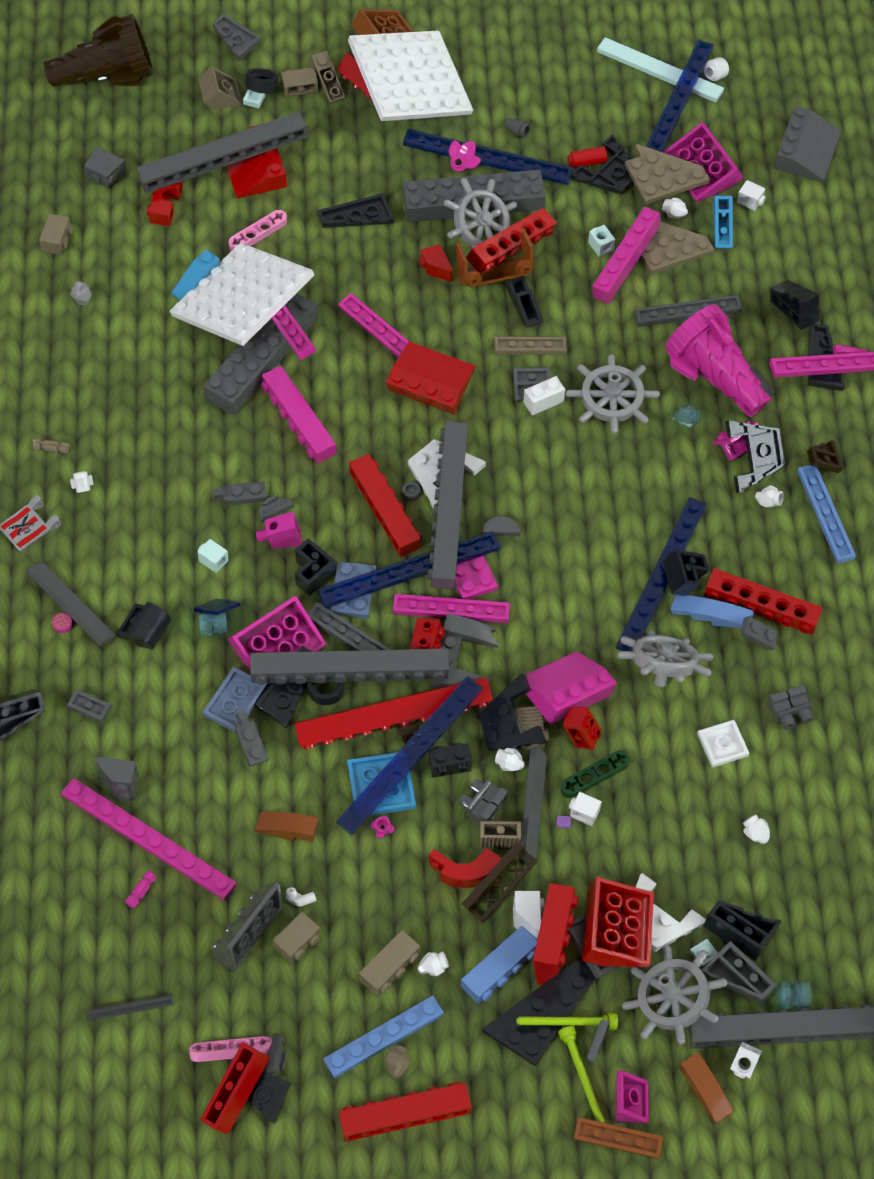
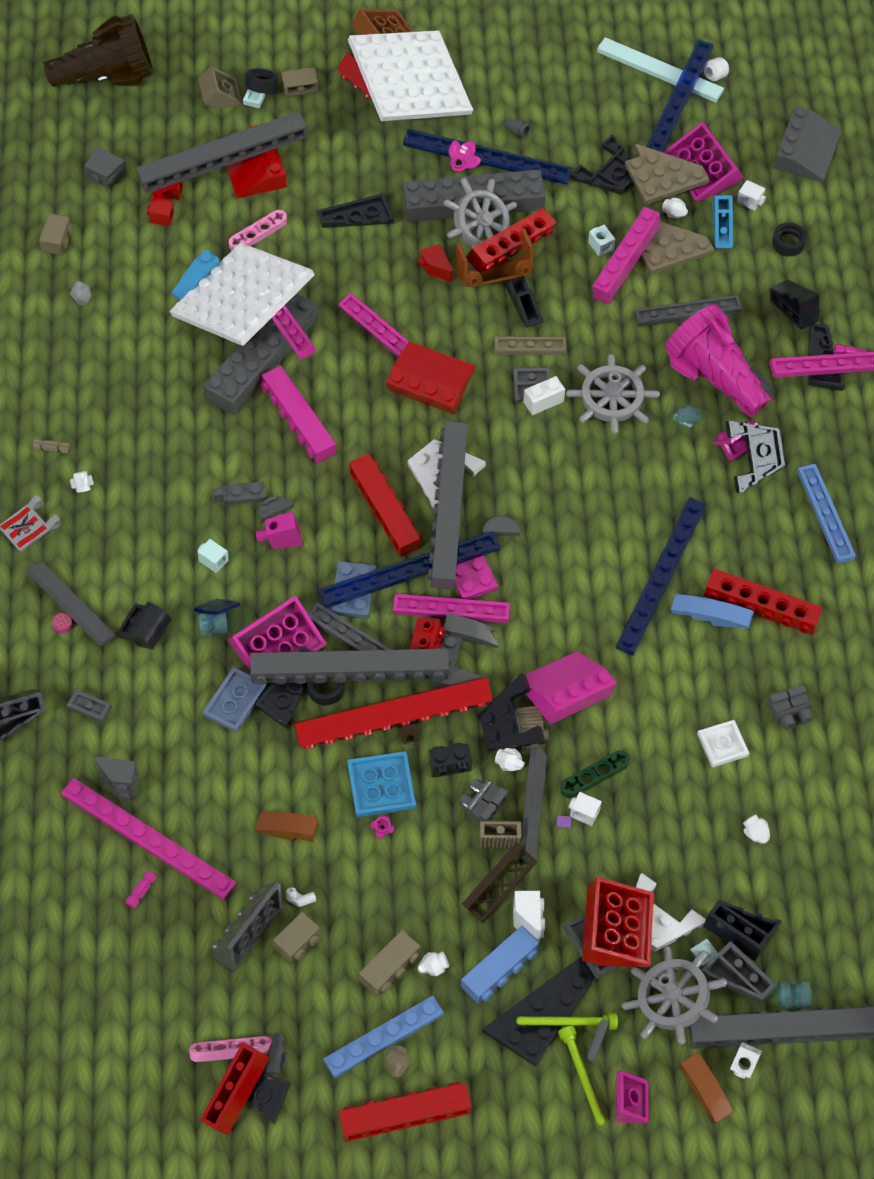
(130, 1007): dark grey axle -> none
(236, 36): dark grey wing -> none
(250, 740): dark grey hinge -> none
(316, 567): black brick -> none
(326, 76): dark tan slope -> none
(409, 755): clear blue plate -> none
(411, 491): dark grey tile -> none
(463, 875): red arch -> none
(553, 932): red slope -> none
(582, 727): red brick -> none
(587, 157): red brick -> none
(618, 1138): dark orange plate -> none
(665, 657): light grey piece -> none
(684, 571): black brick -> none
(759, 633): dark grey plate -> none
(769, 497): white rock -> none
(792, 229): none -> black tyre
(825, 457): dark brown wing -> none

